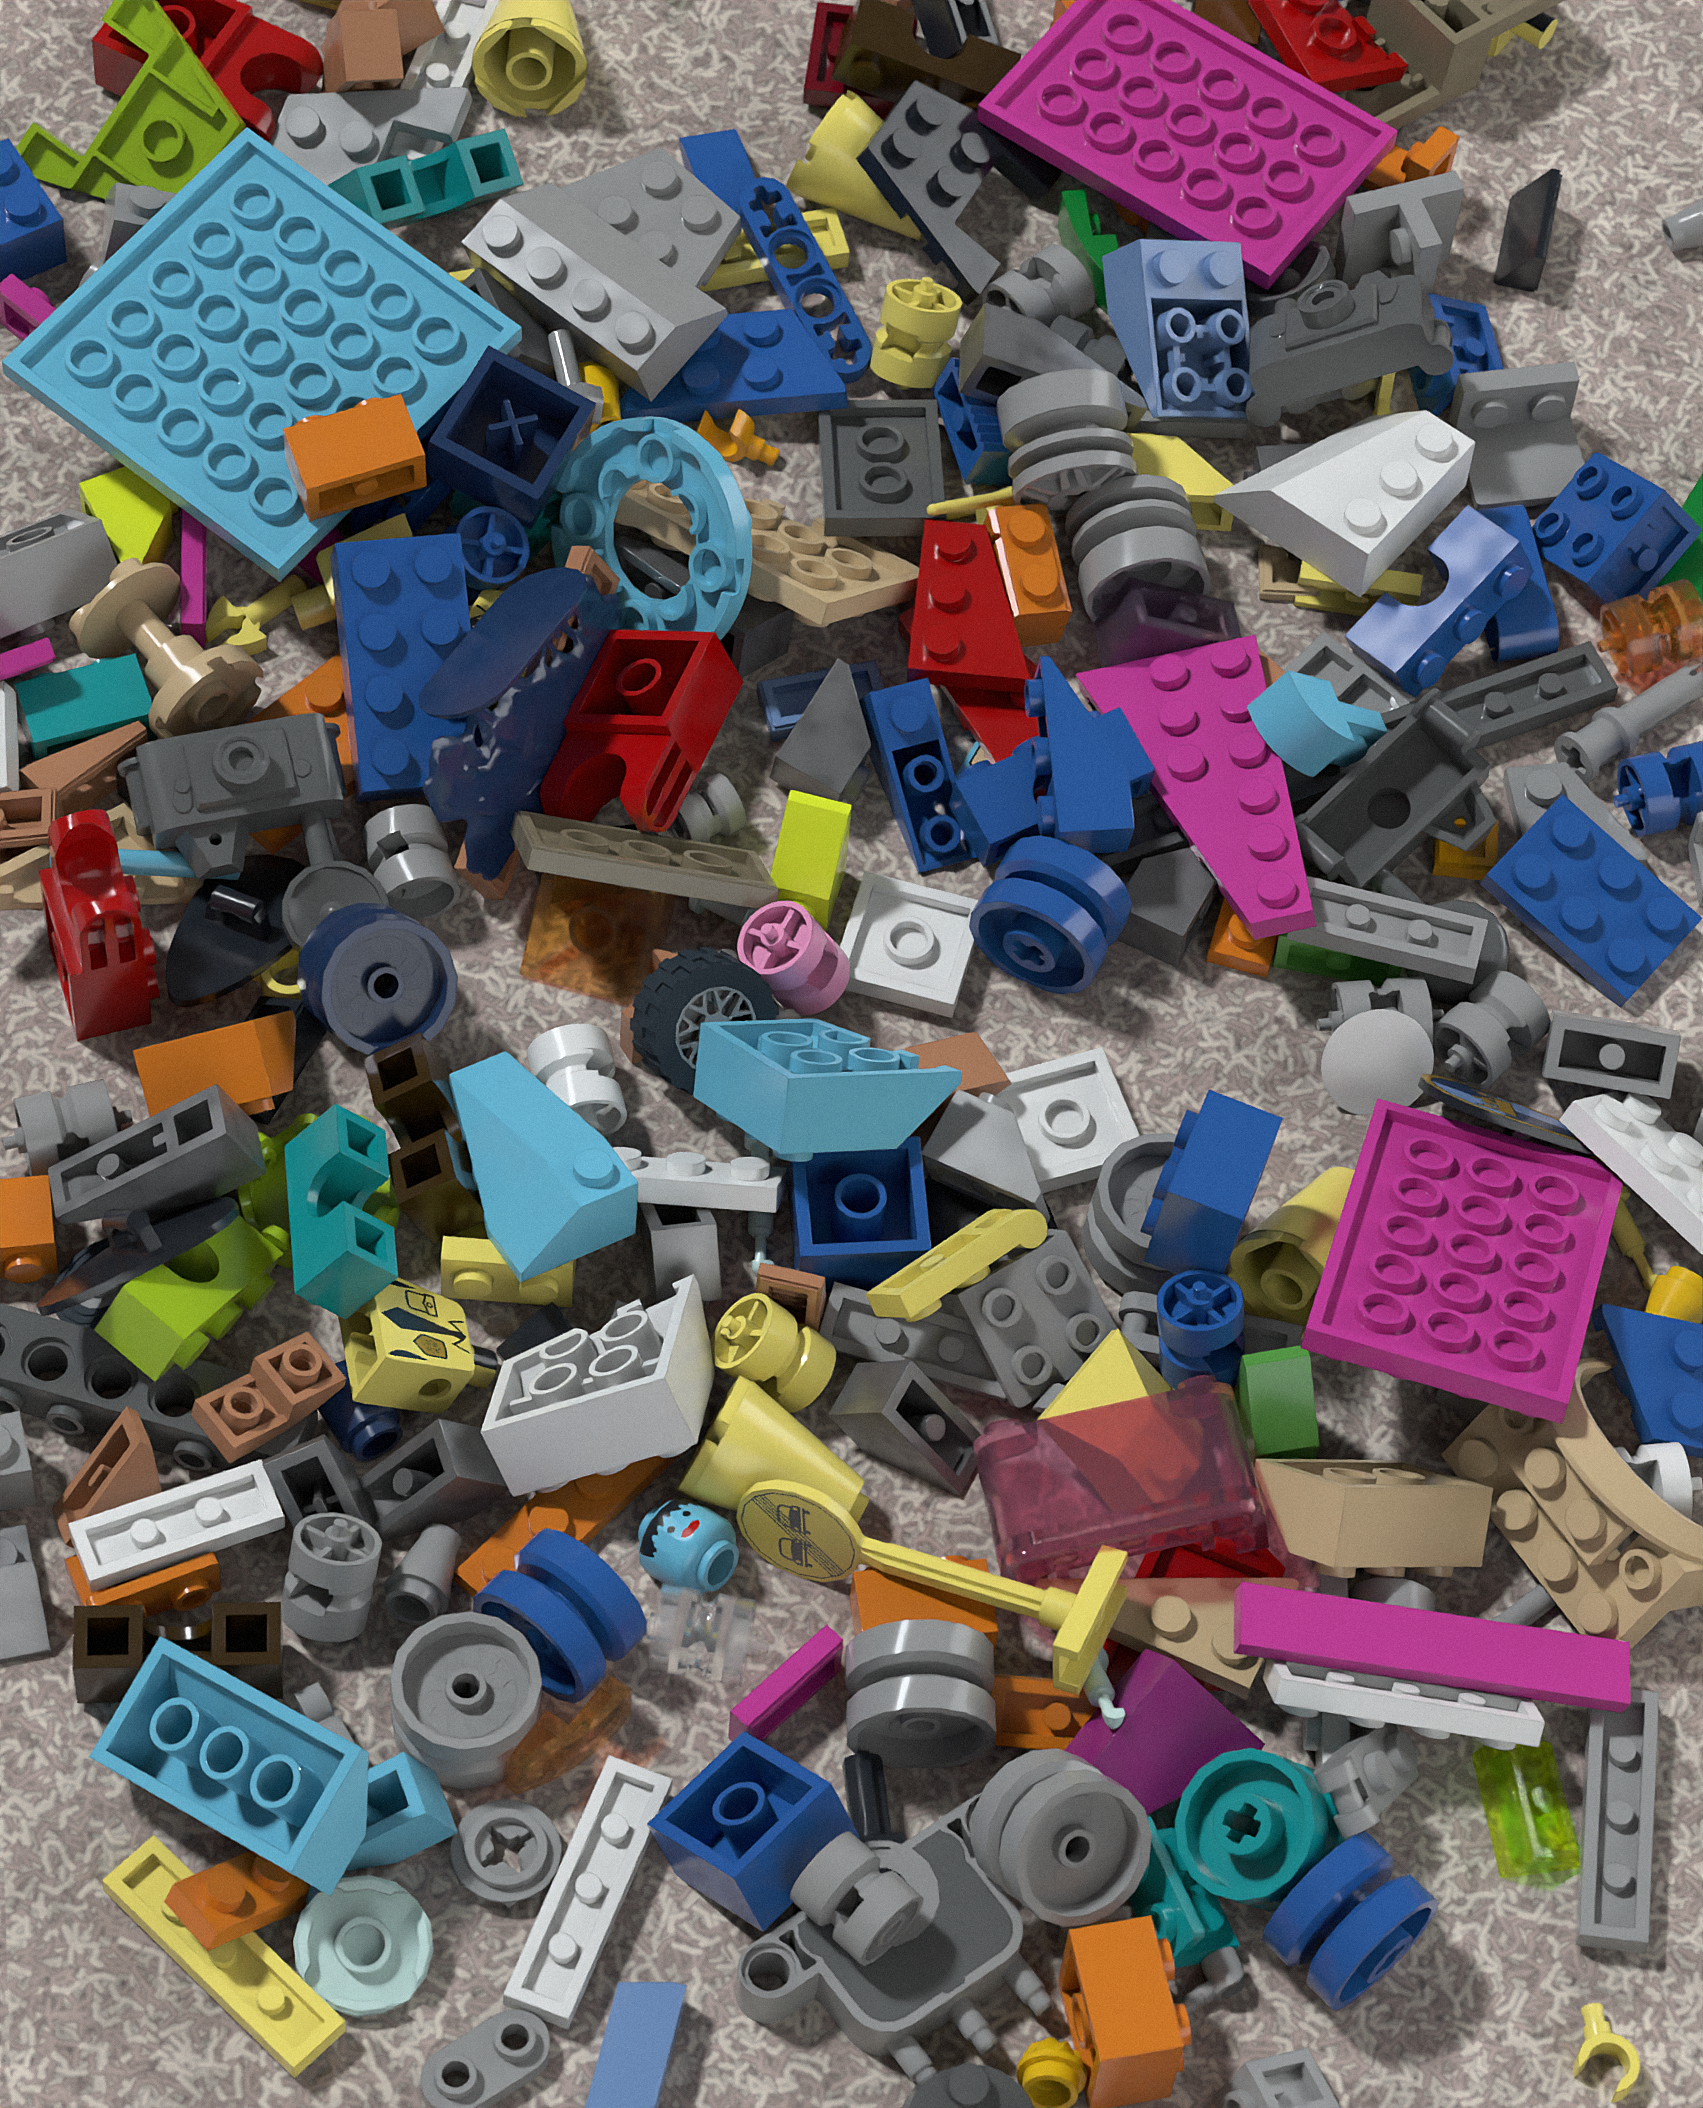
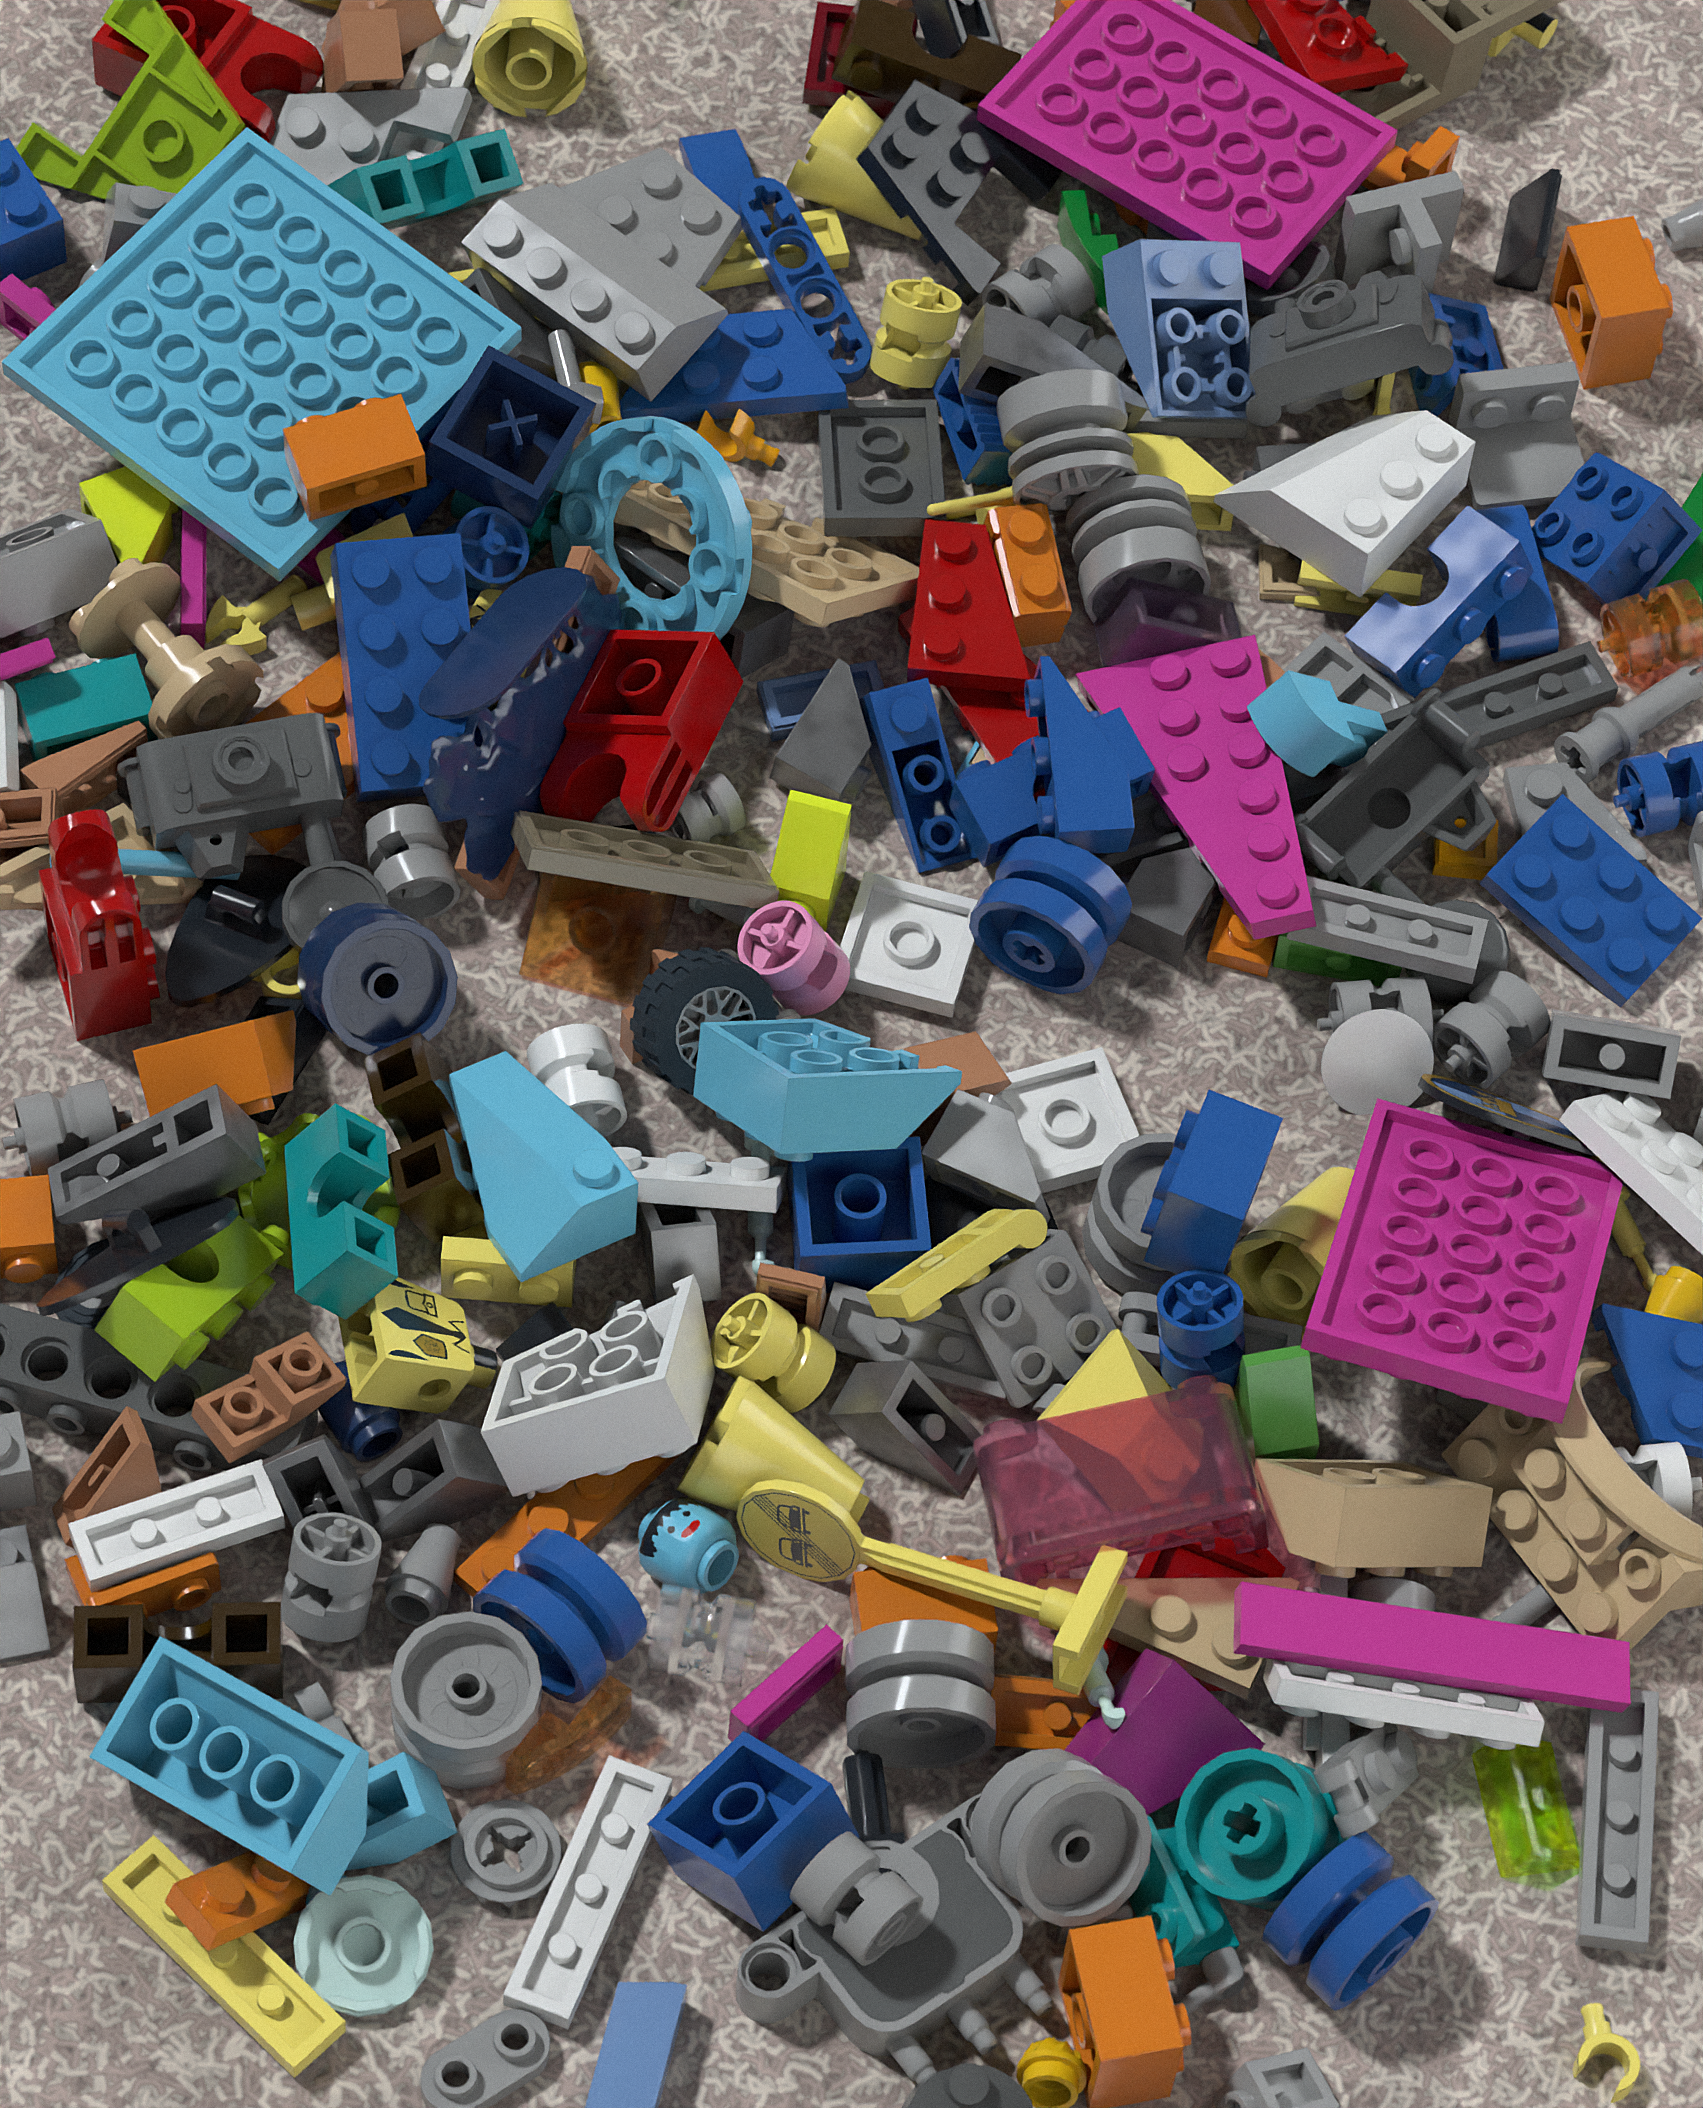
(1610, 302): none -> orange brick

